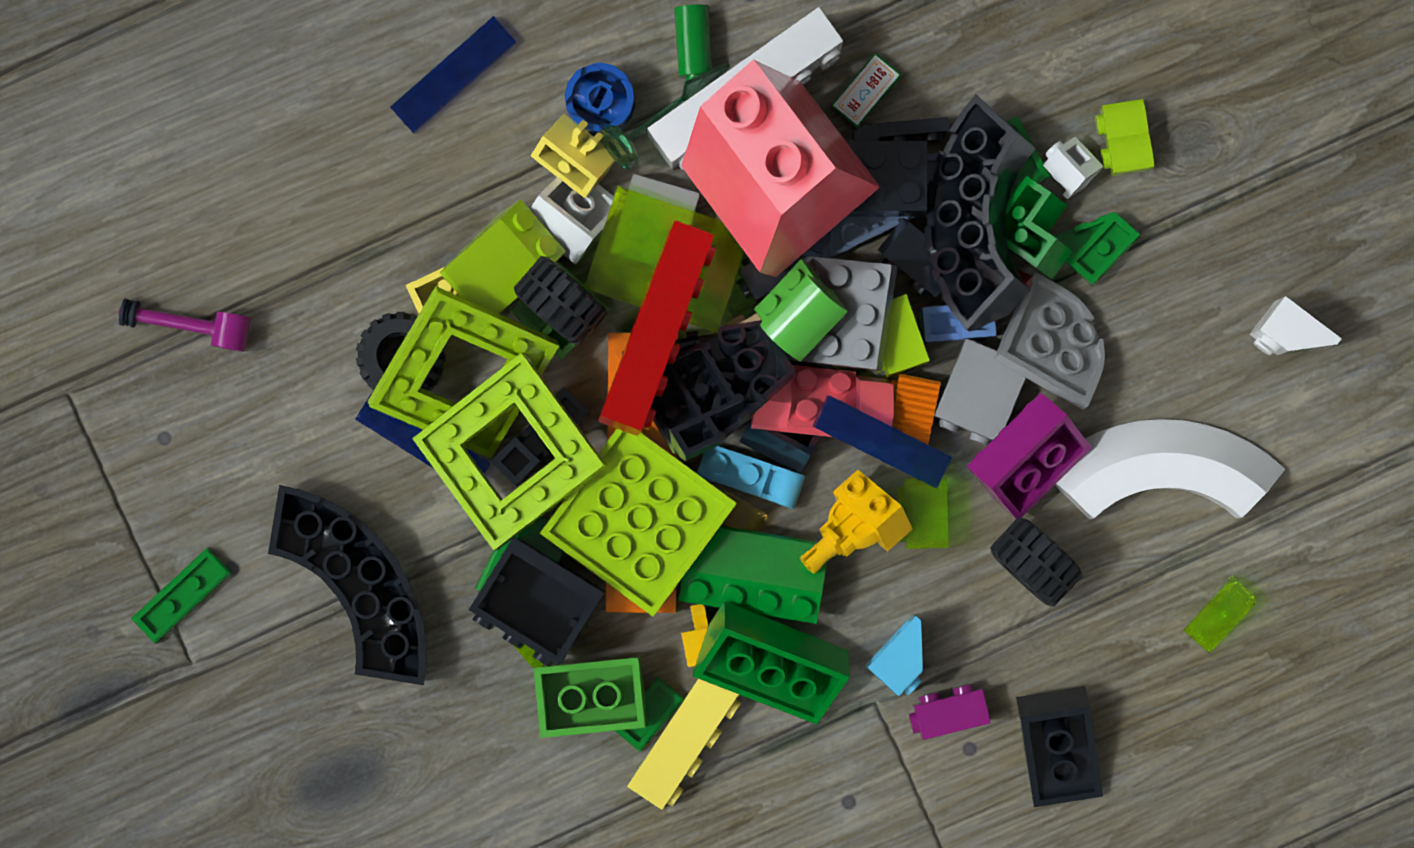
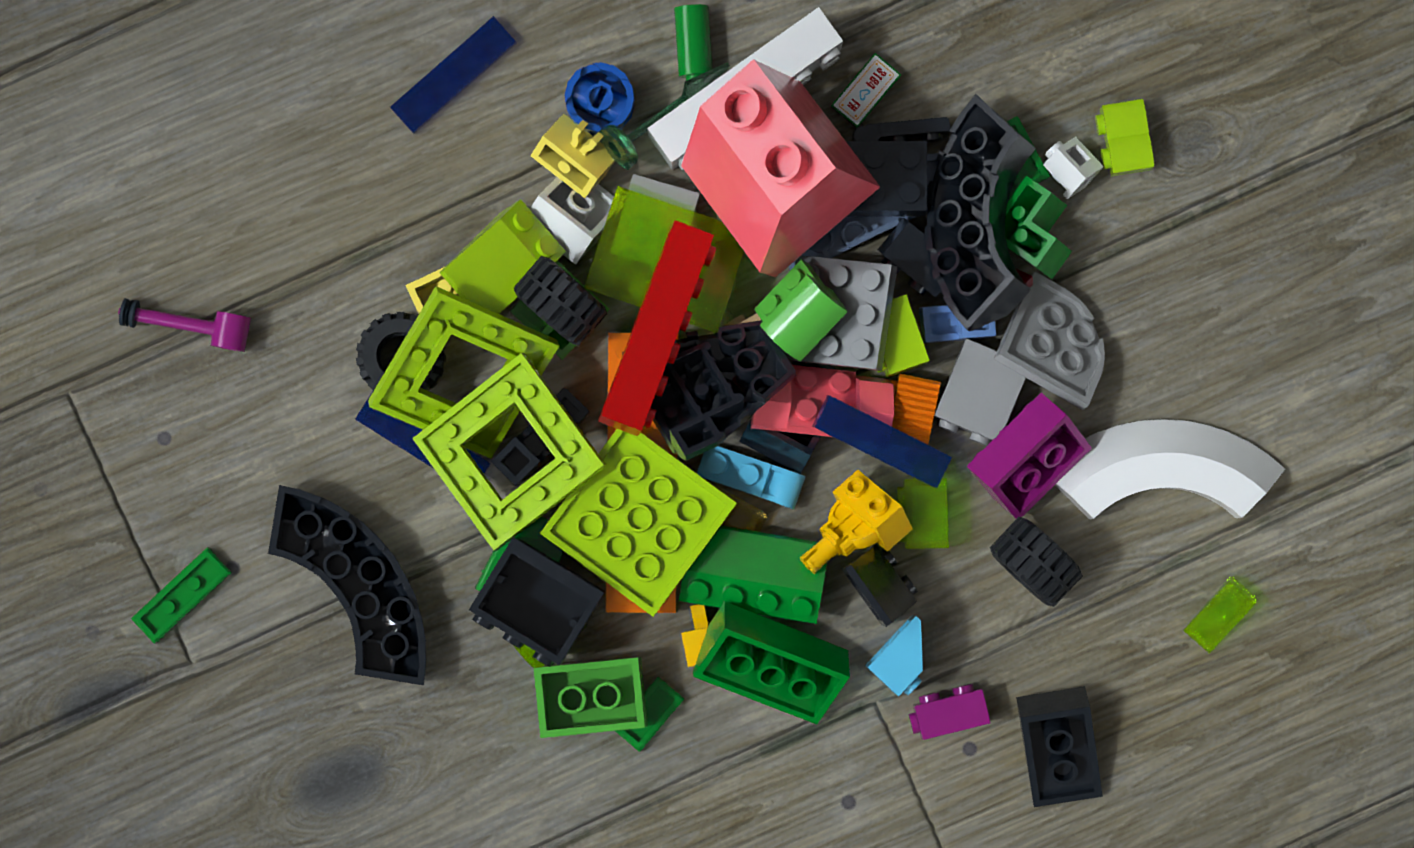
(681, 743): light yellow brick -> none
(755, 283): black brick -> none
(880, 584): none -> black slope
(1098, 245): green wing -> none
(1291, 330): white slope -> none

